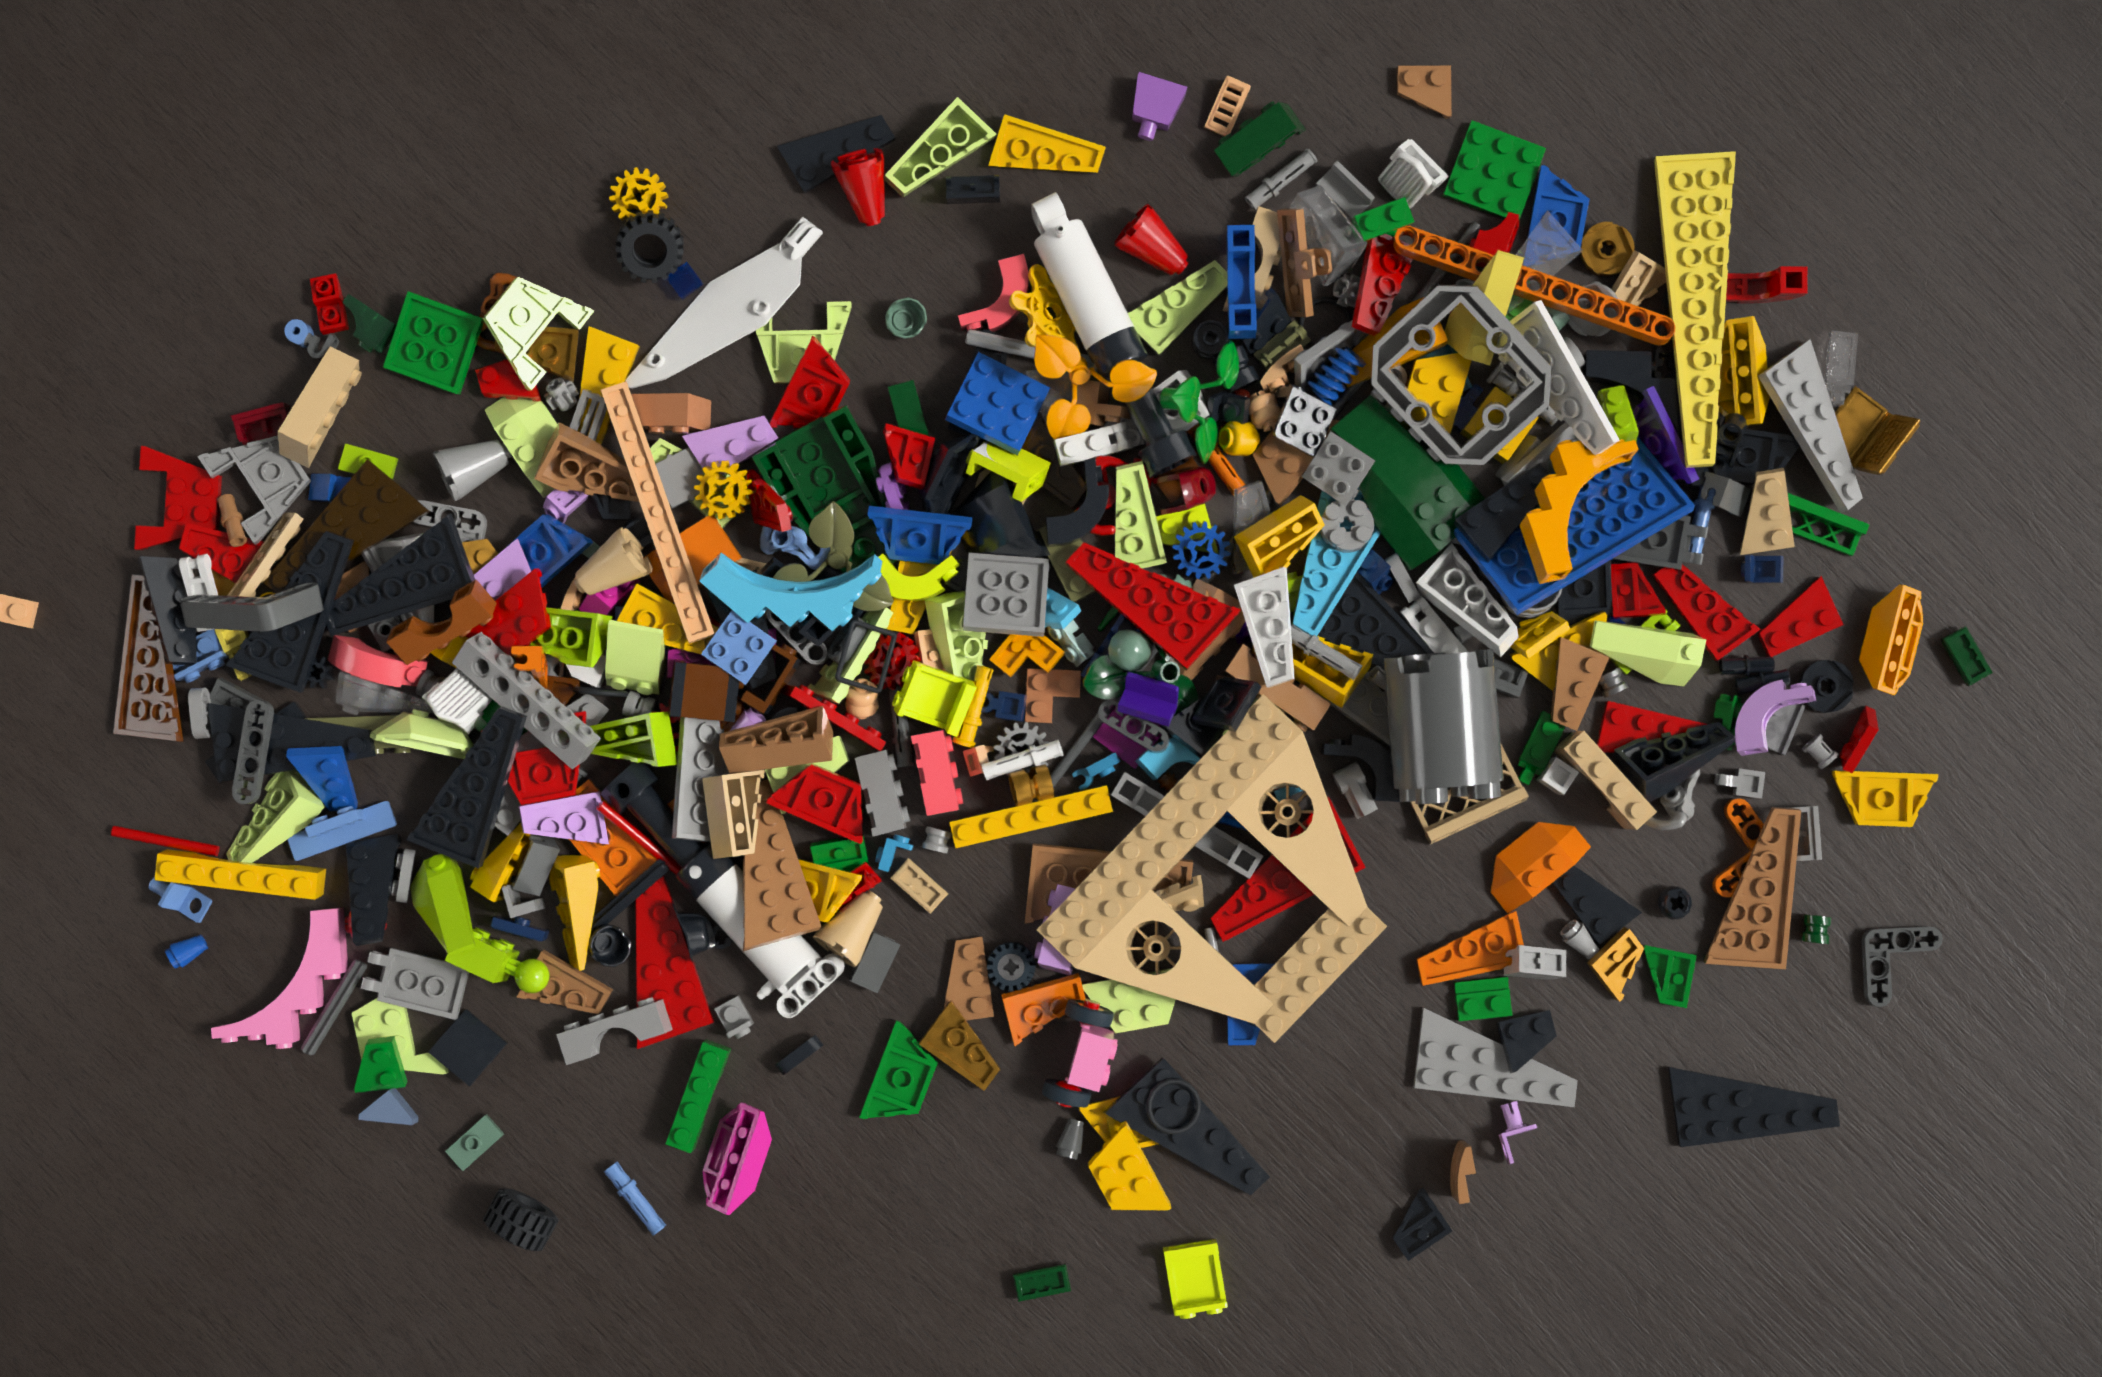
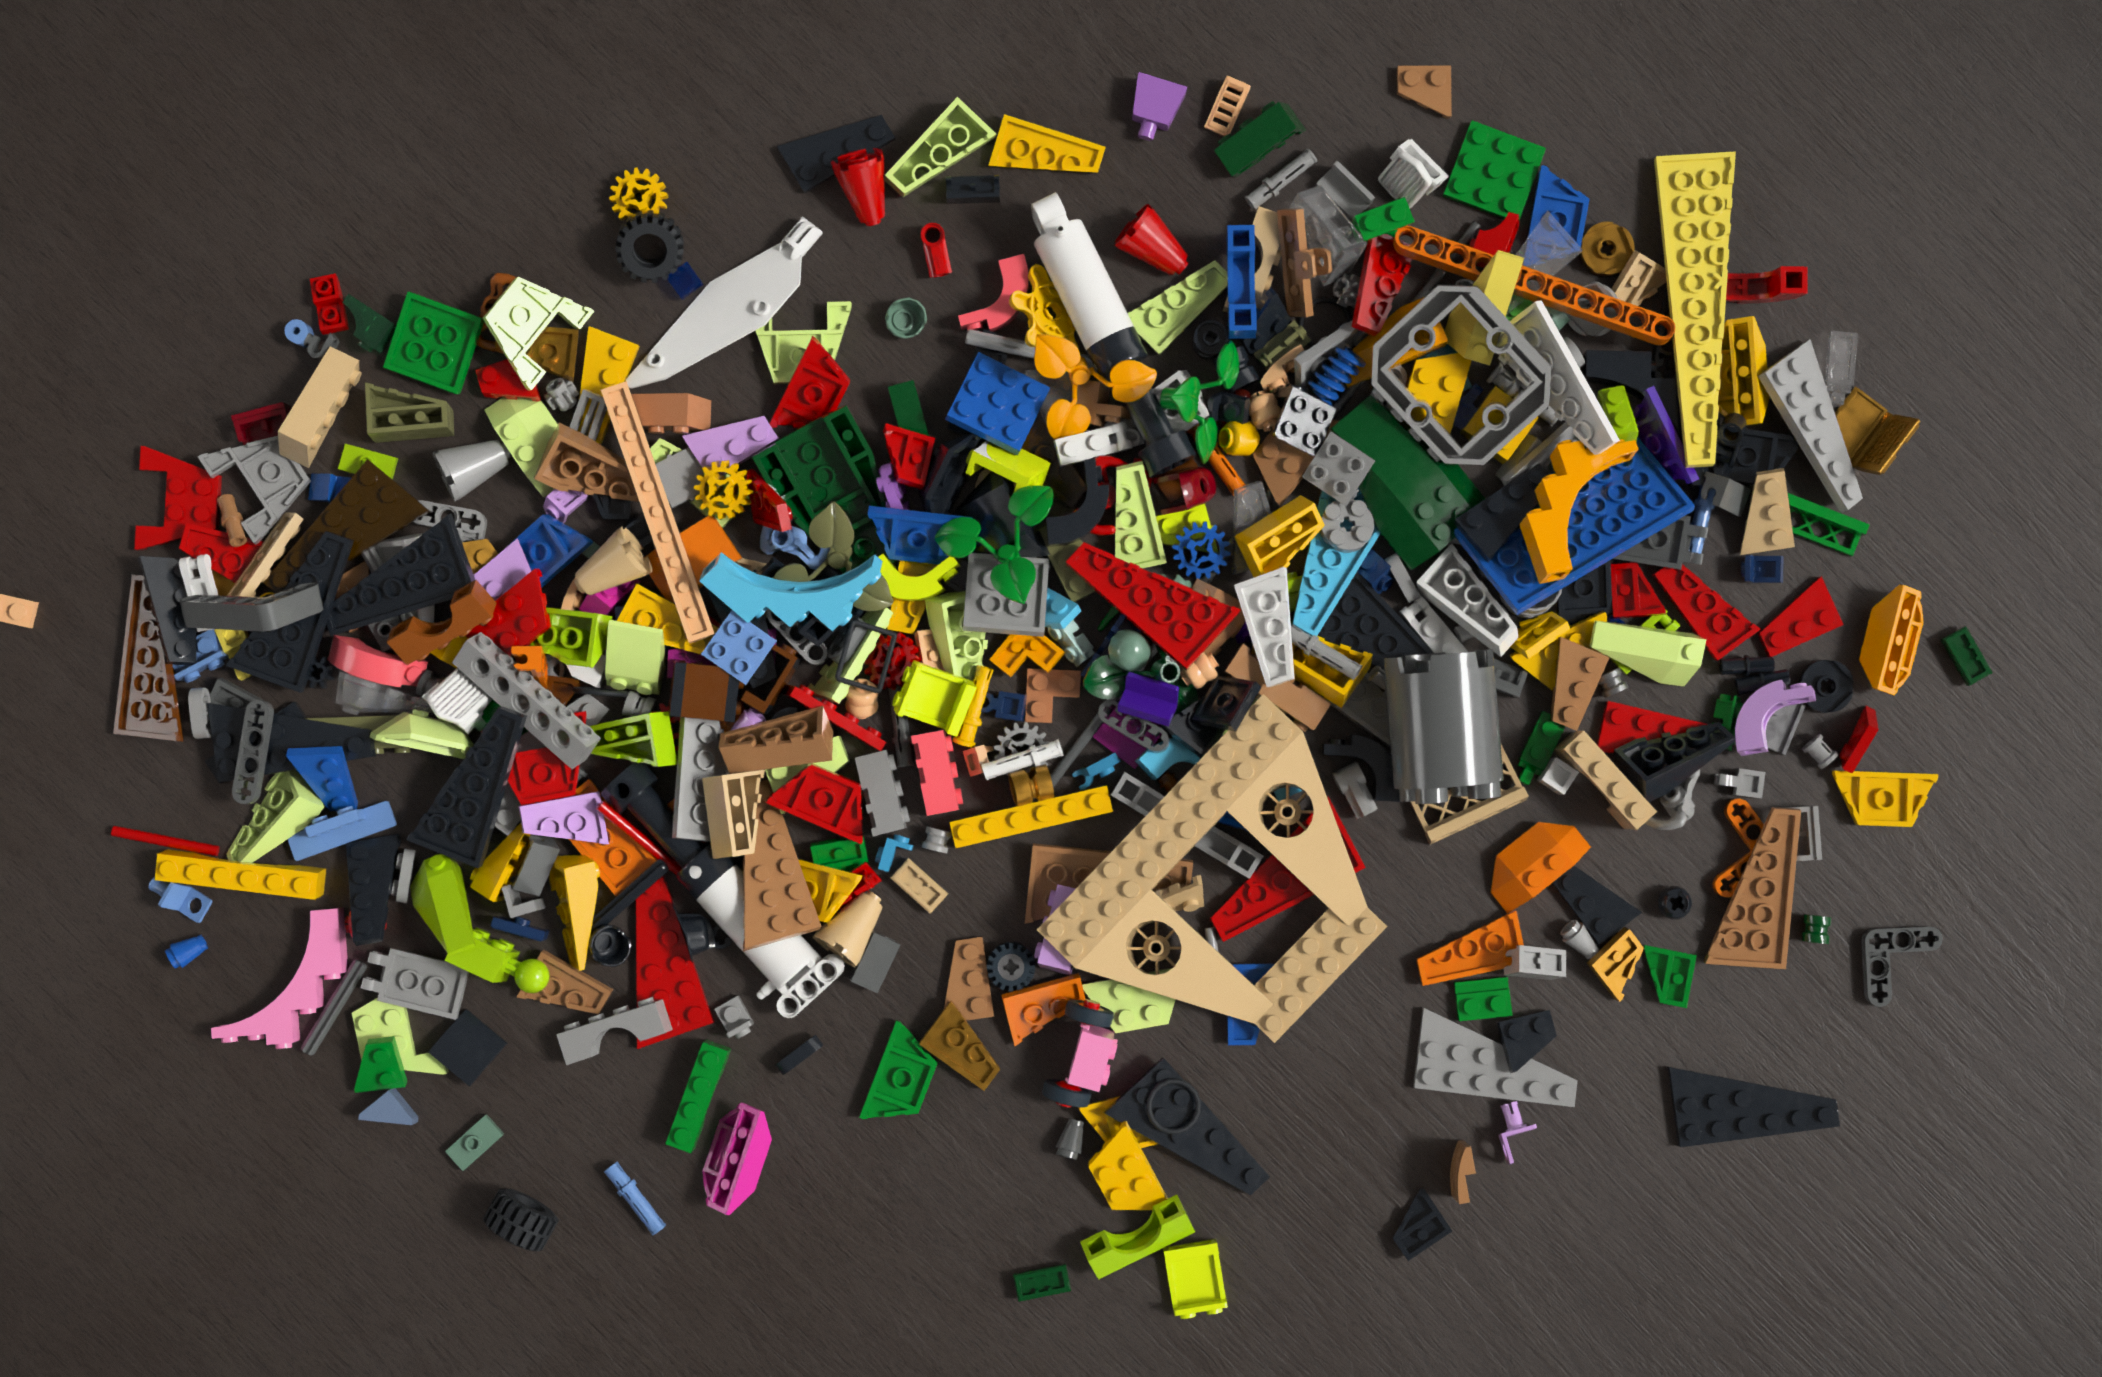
(405, 416): none -> olive wedge
(936, 253): none -> red piece
(1014, 573): none -> green plant
(1112, 1252): none -> lime arch
(1200, 671): none -> light nougat piece

